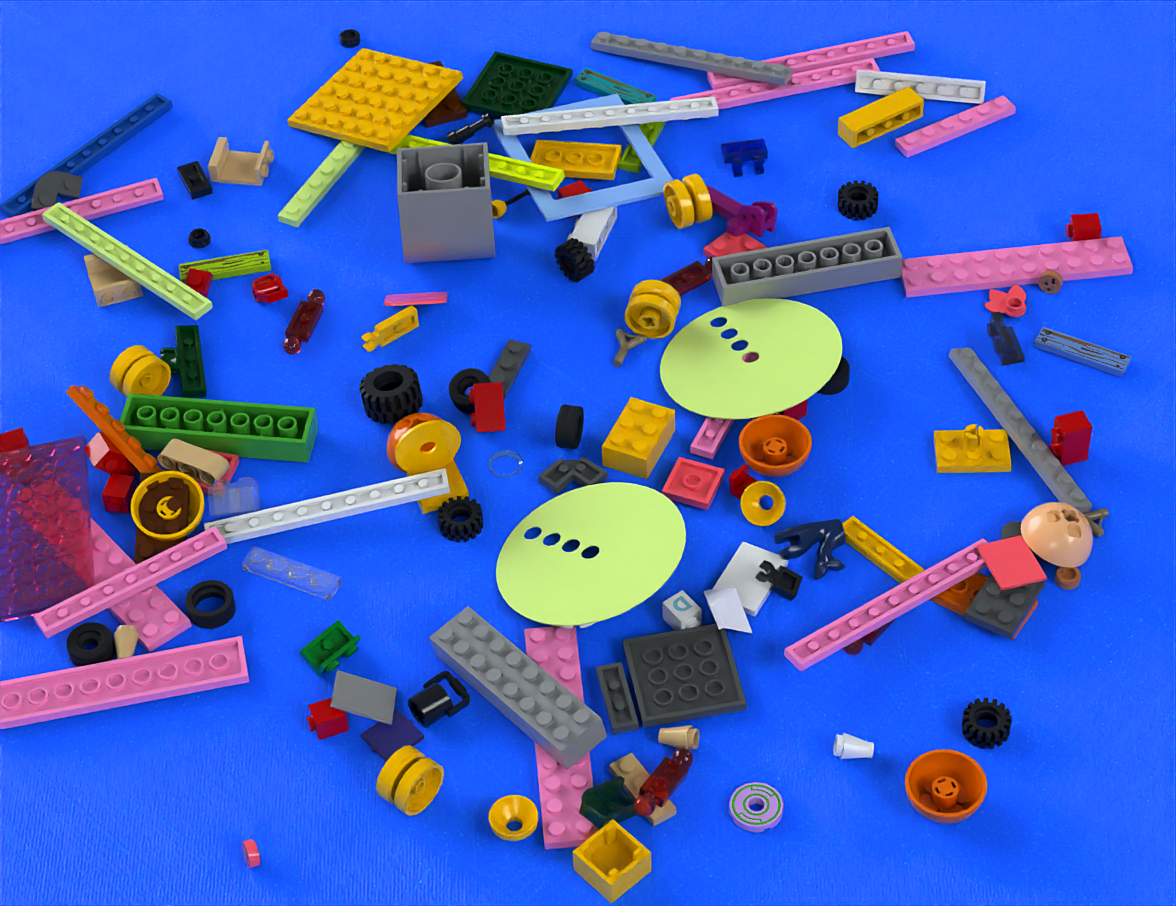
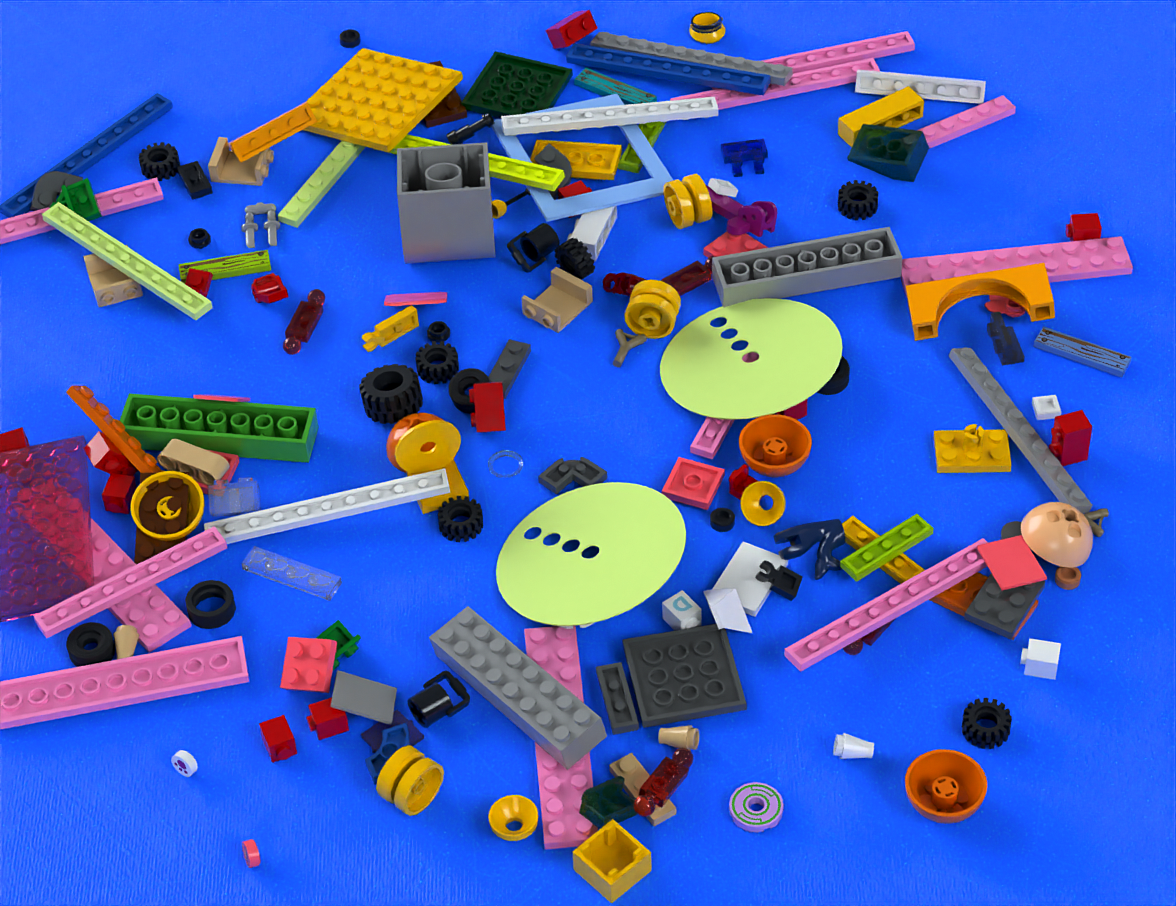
(80, 199): none -> green slope
(139, 372): yellow wheel -> none
(152, 168): none -> black tyre
(184, 763): none -> tile
(187, 361): dark green plate -> none
(221, 398): none -> coral piece
(250, 227): none -> light grey piece
(272, 132): none -> light orange fence
(278, 738): none -> red brick
(308, 664): none -> coral plate
(393, 740): none -> blue tile
(433, 353): none -> black tyre
(438, 331): none -> black plate
(535, 245): none -> black piece
(553, 158): none -> dark grey plate
(559, 302): none -> tan panel
(569, 426): black tyre -> none
(571, 29): none -> red brick
(623, 283): none -> dark red animal
(638, 438): yellow brick -> none
(668, 69): none -> blue plate
(707, 27): none -> yellow piece
(722, 519): none -> black tile
(723, 187): none -> white tile
(886, 547): none -> lime tile
(890, 151): none -> slope
(1022, 284): none -> light orange arch
(1041, 658): none -> white brick
(1046, 407): none -> white tile
(1050, 282): nougat tile -> none

